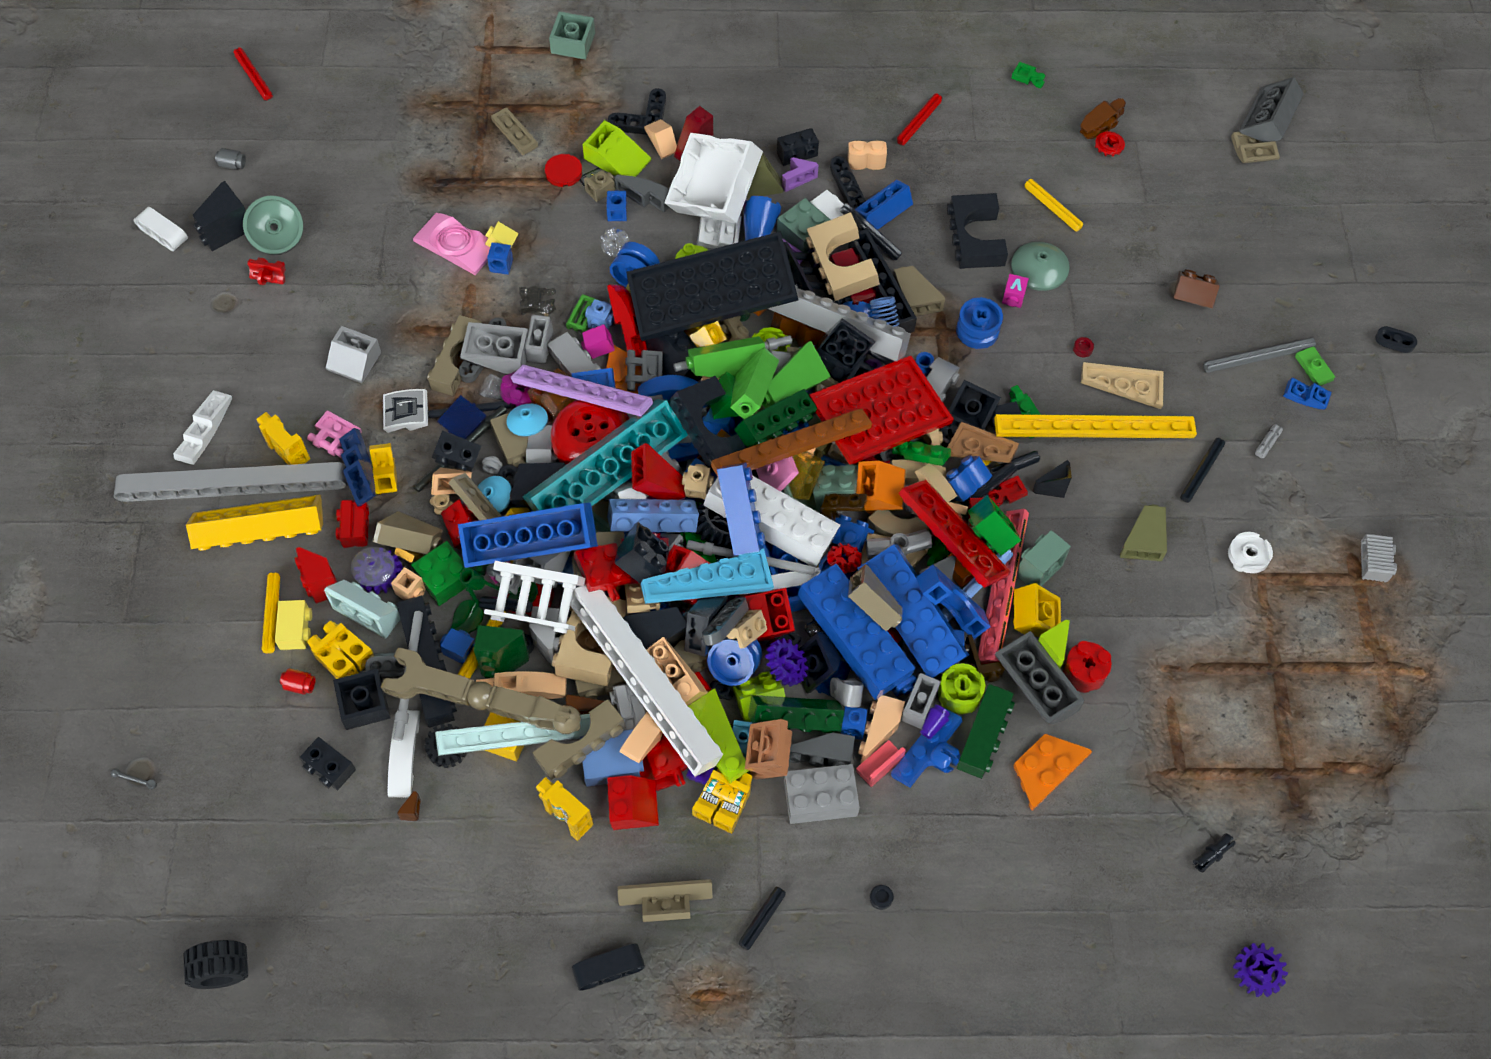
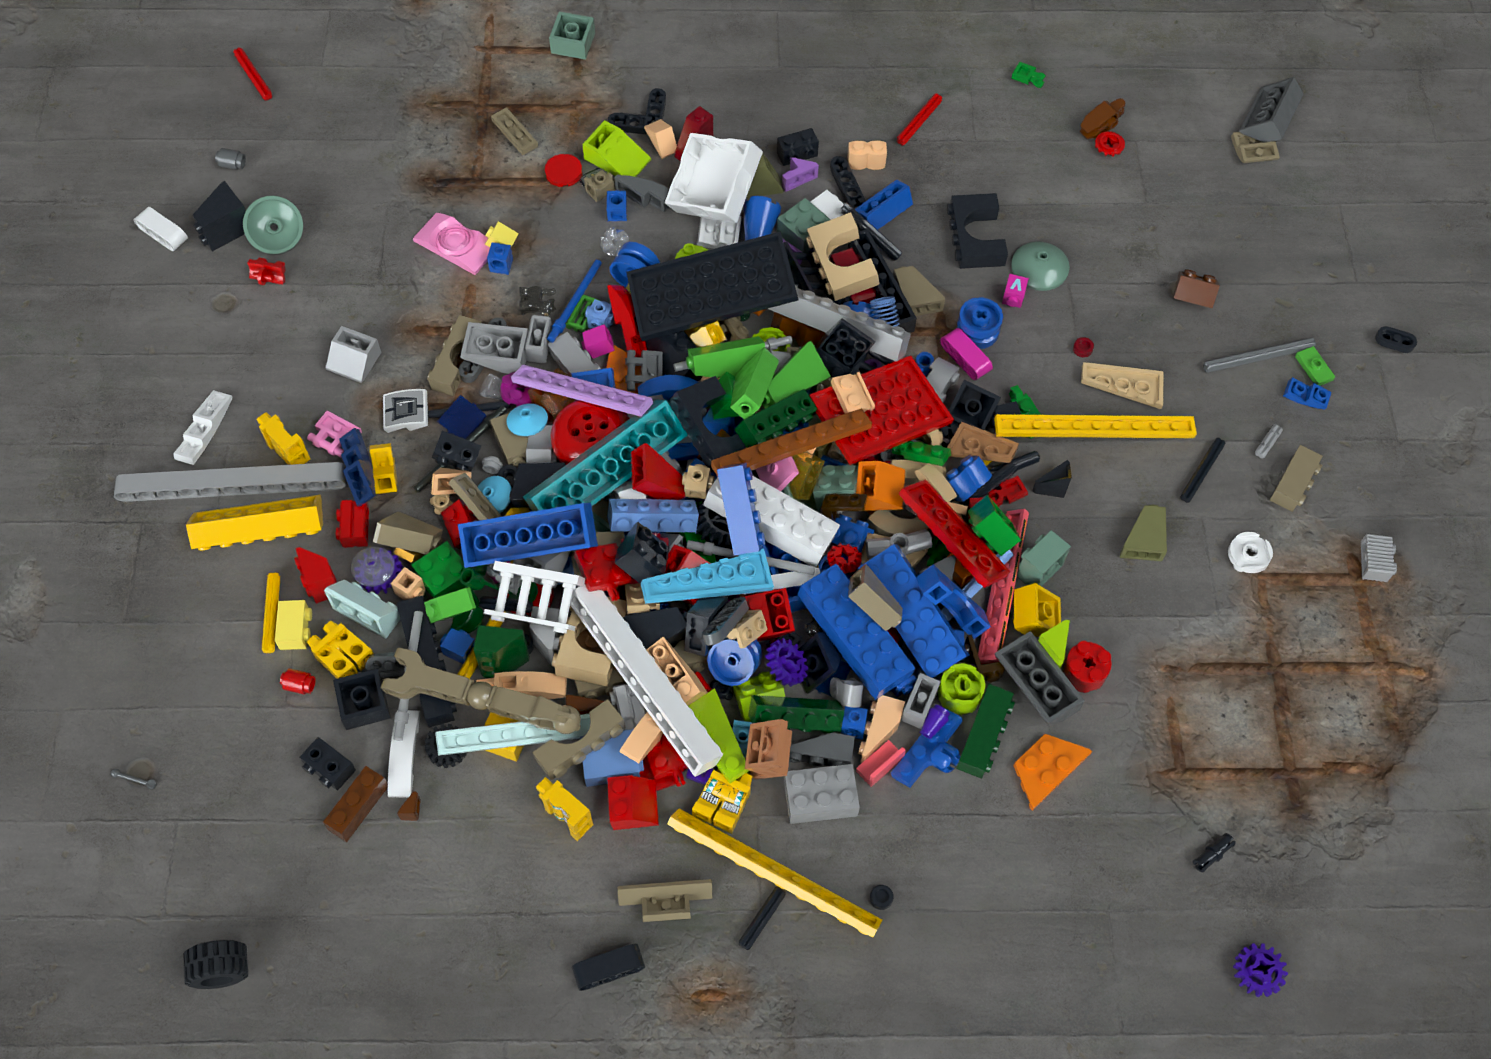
(356, 804): none -> reddish brown brick
(450, 605): none -> bright green slope
(559, 324): none -> blue bar
(775, 872): none -> yellow plate
(852, 393): none -> light nougat plate
(966, 354): none -> dark pink beam
(1055, 206): yellow axle -> none
(1297, 478): none -> dark tan brick

